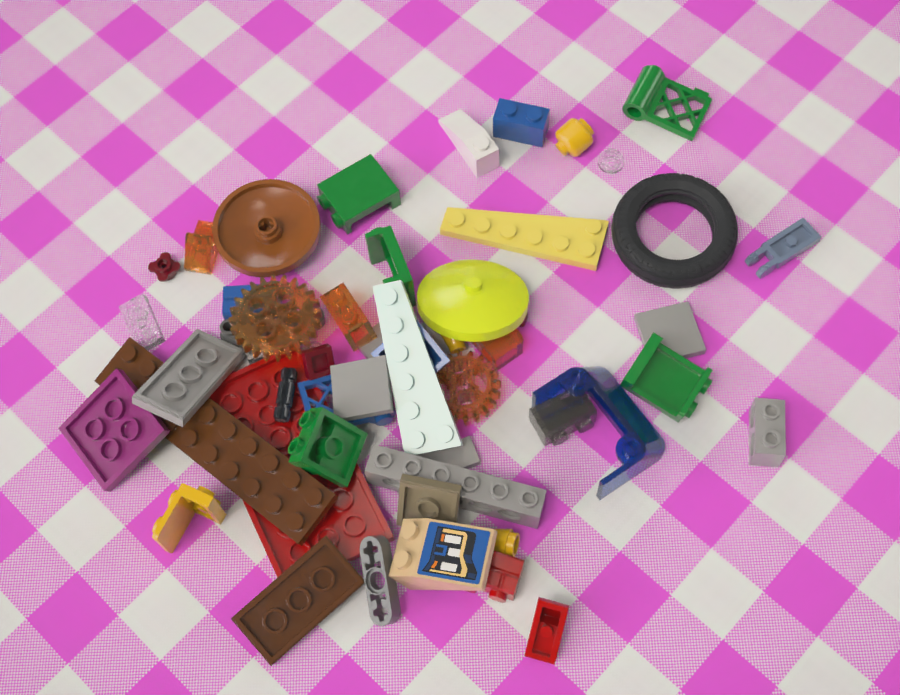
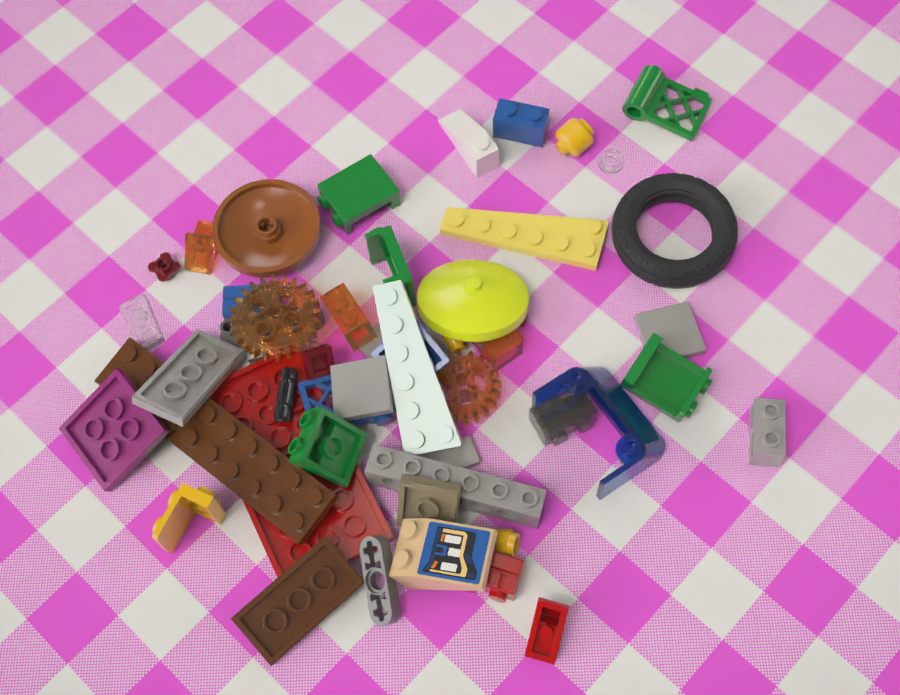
(784, 247): sand blue hinge -> none

